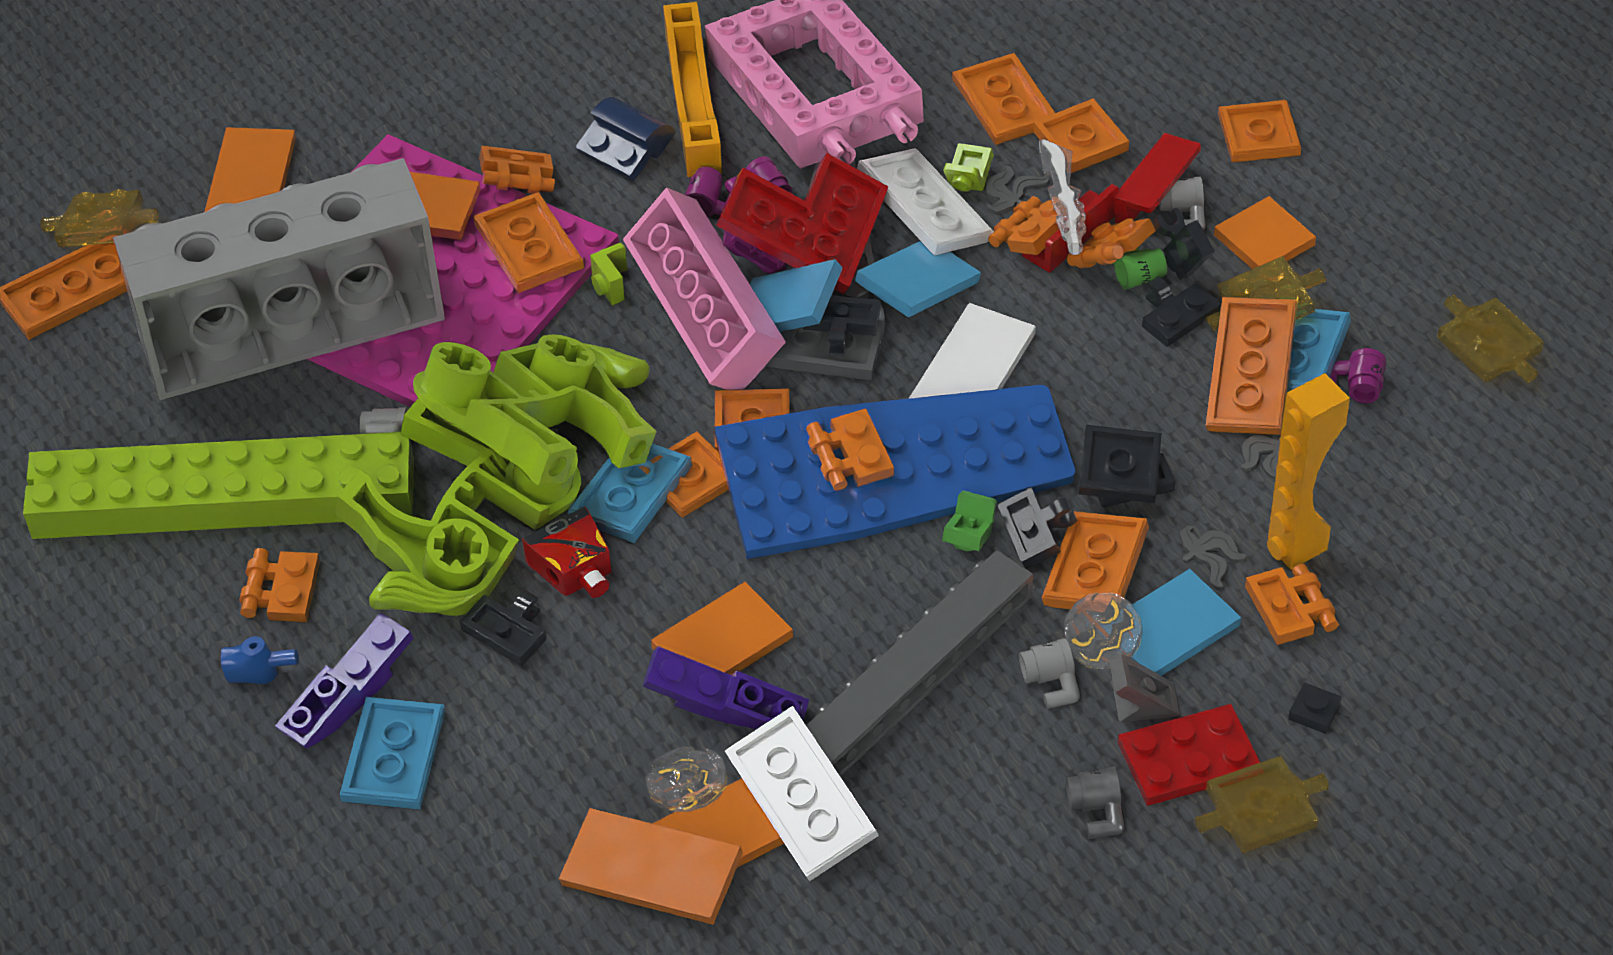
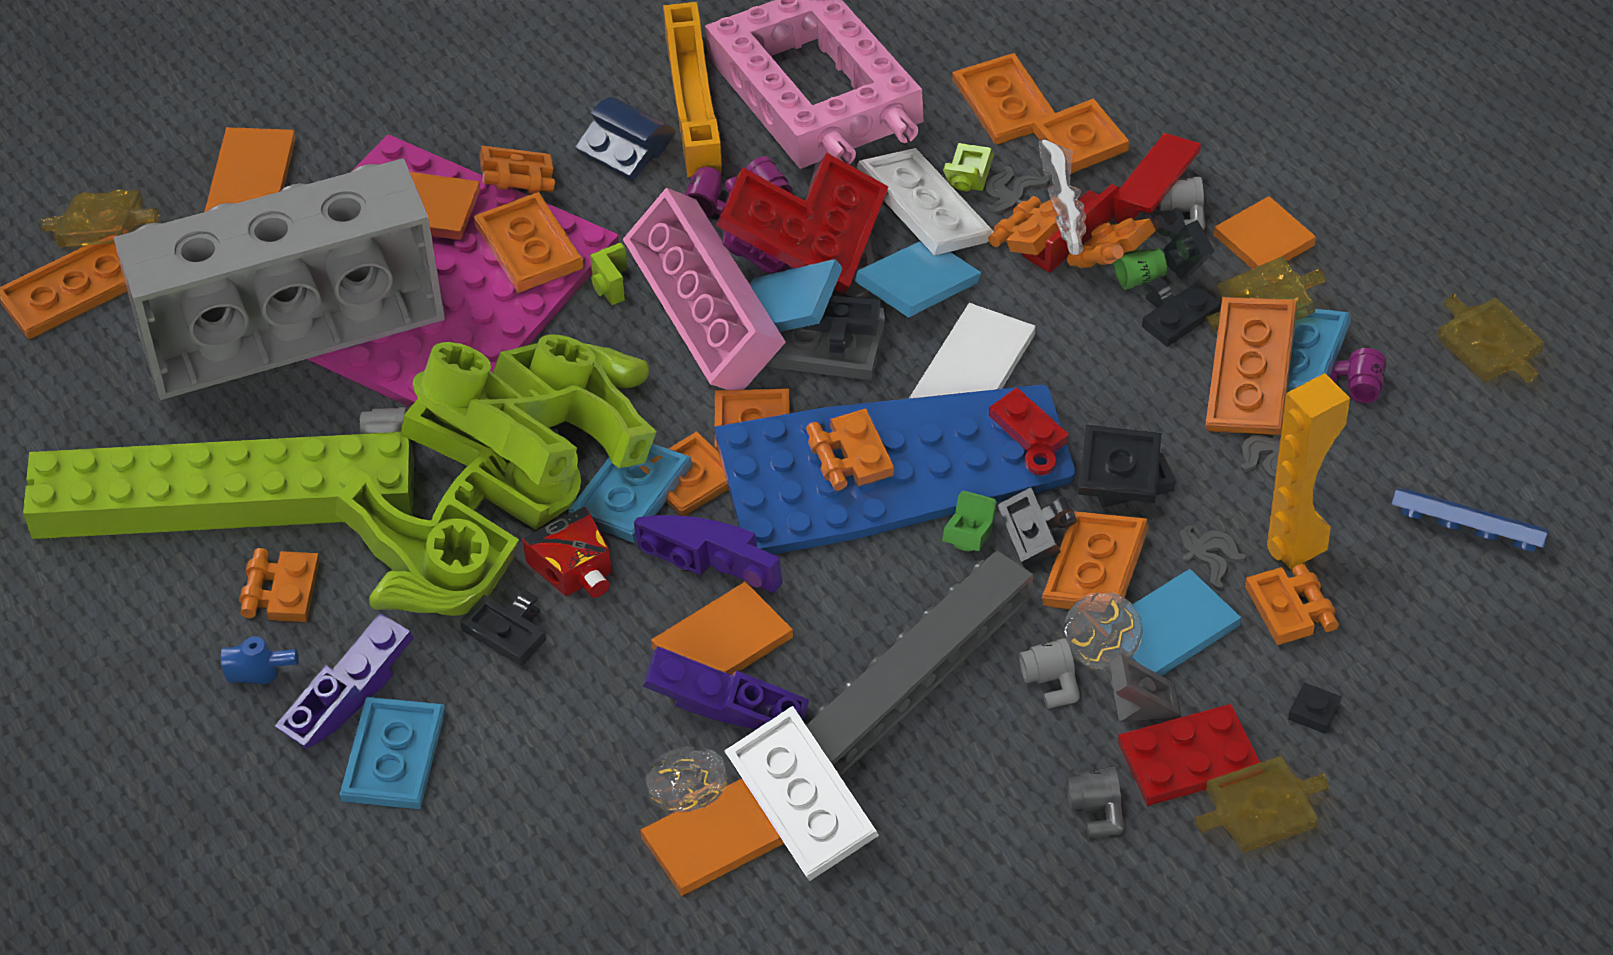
(651, 866): orange tile -> none
(702, 543): none -> dark purple slope
(1030, 428): none -> red hinge
(1259, 131): orange tile -> none
(1486, 524): none -> plate

